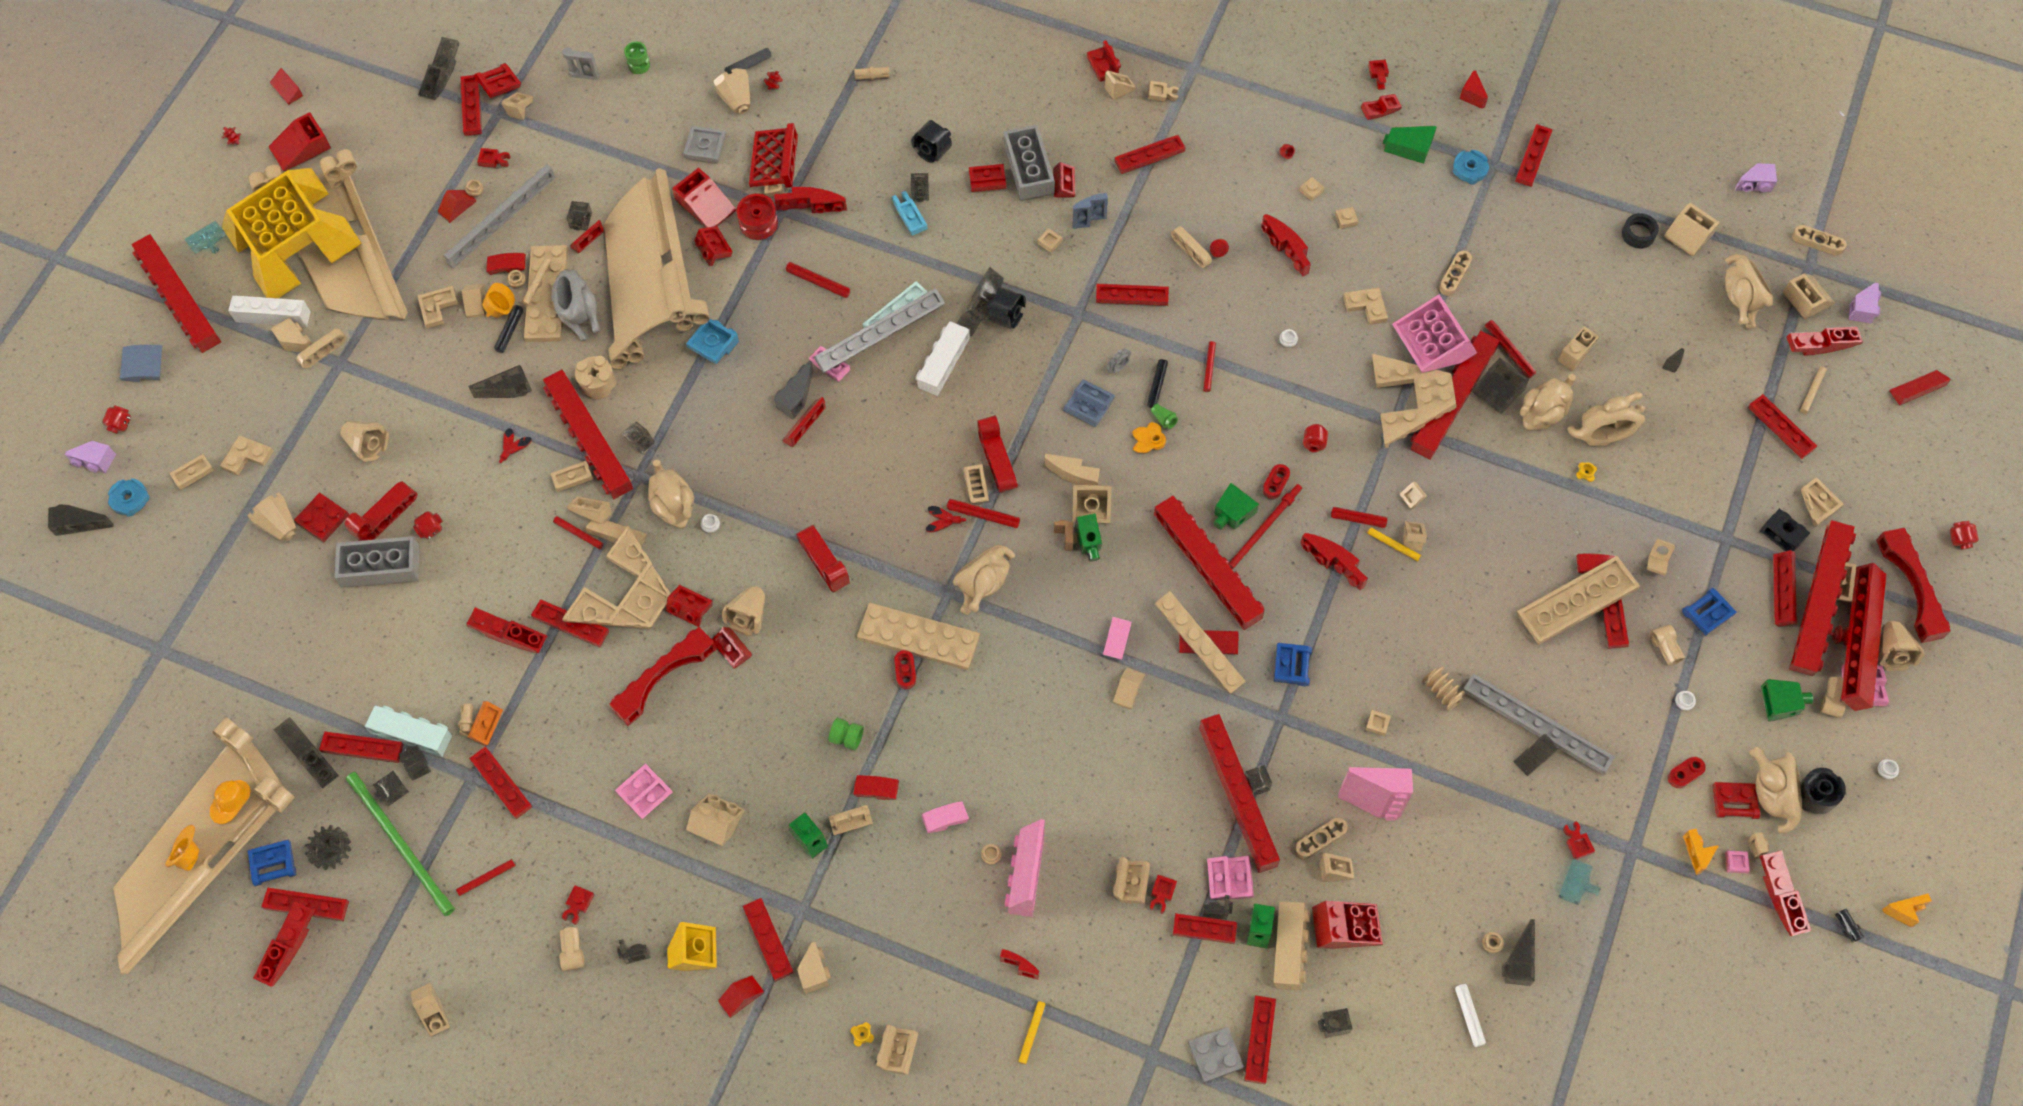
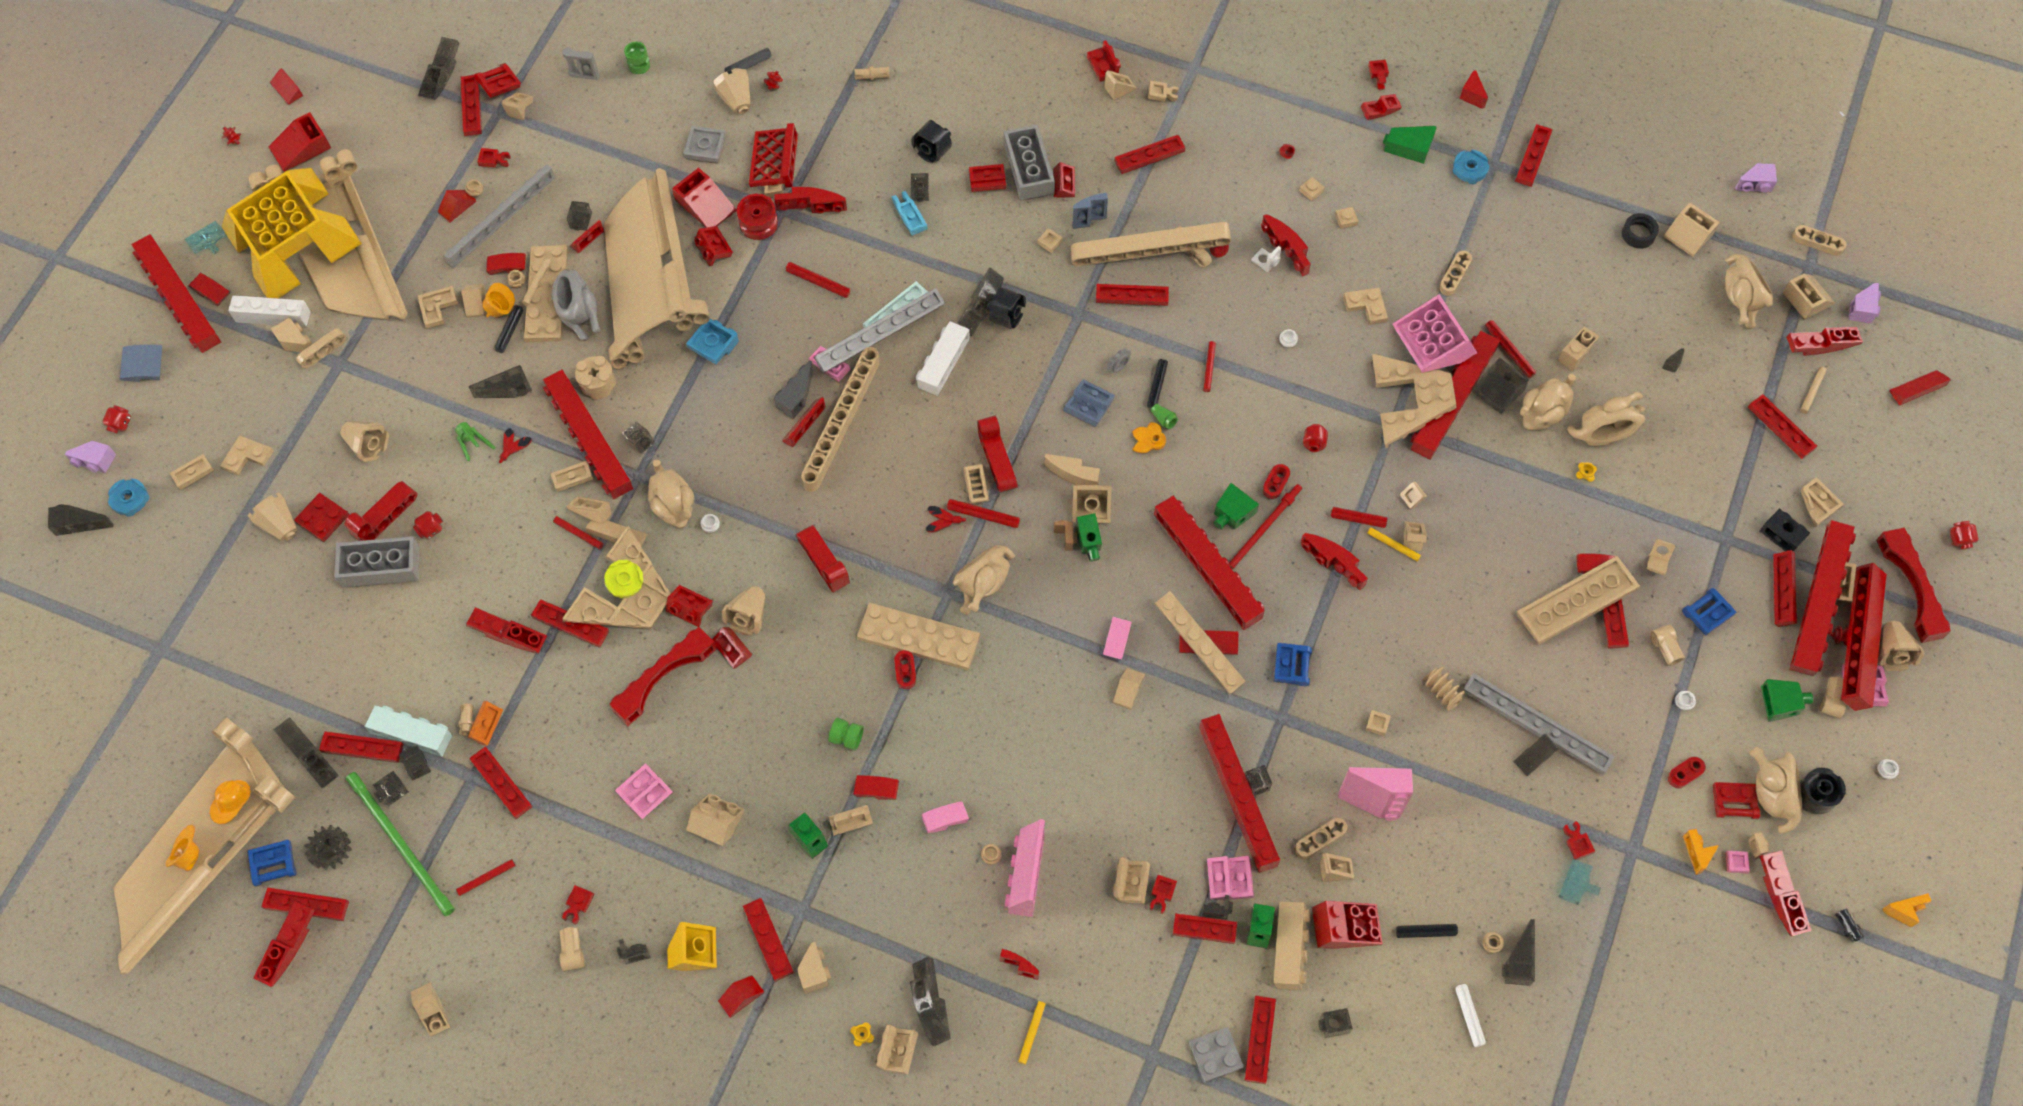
(209, 288): none -> red slope
(467, 433): none -> bright green plant
(623, 579): none -> neon yellow tile
(840, 426): none -> tan beam
(928, 1004): none -> clear smoke slope
(1150, 244): none -> tan beam
(1272, 259): none -> white bracket
(1433, 930): none -> black axle

